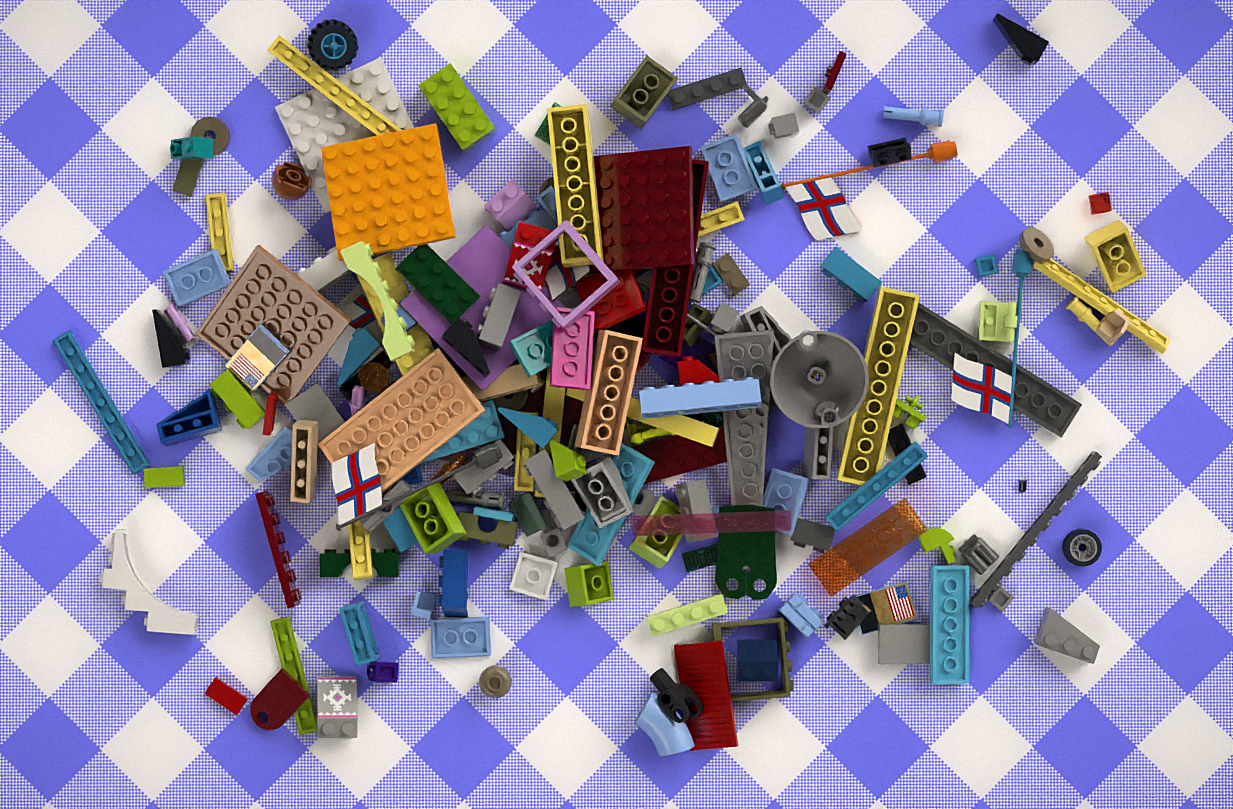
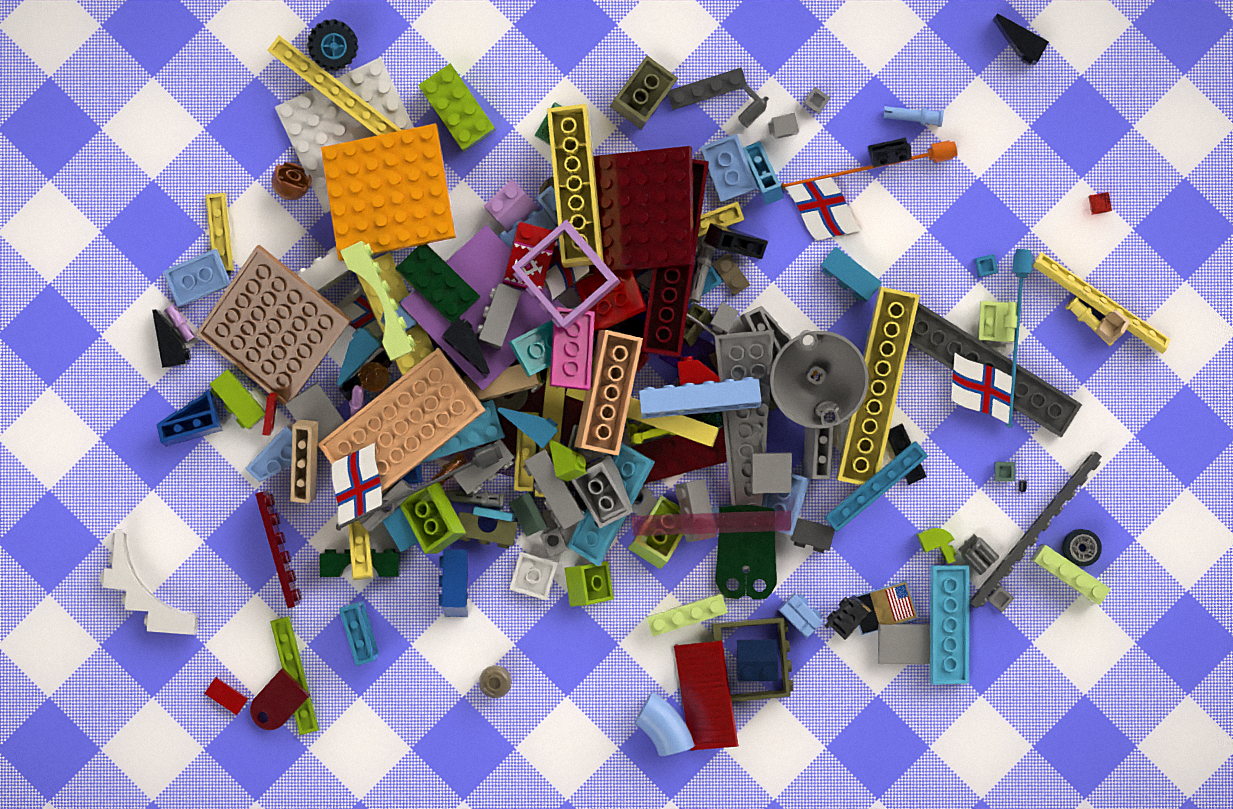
(101, 402): dark azure tile -> none
(164, 477): lime tile -> none
(187, 177): olive tile -> none
(191, 148): teal slope -> none
(220, 129): dark tan tile -> none
(257, 358): tile -> none
(336, 707): light grey slope -> none
(382, 671): dark purple bracket -> none
(423, 604): light blue panel -> none
(460, 637): light blue tile -> none
(675, 696): black connector -> none
(700, 558): clear green tile -> none
(735, 241): none -> black slope
(771, 472): none -> light grey tile
(832, 72): dark red plate -> none
(868, 546): clear orange plate -> none
(915, 416): lime hips -> none
(1004, 471): none -> sand green plate
(1036, 244): dark tan tile -> none
(1063, 637): light grey wedge -> none
(1070, 574): none -> yellowish green brick
(1115, 255): light yellow slope -> none

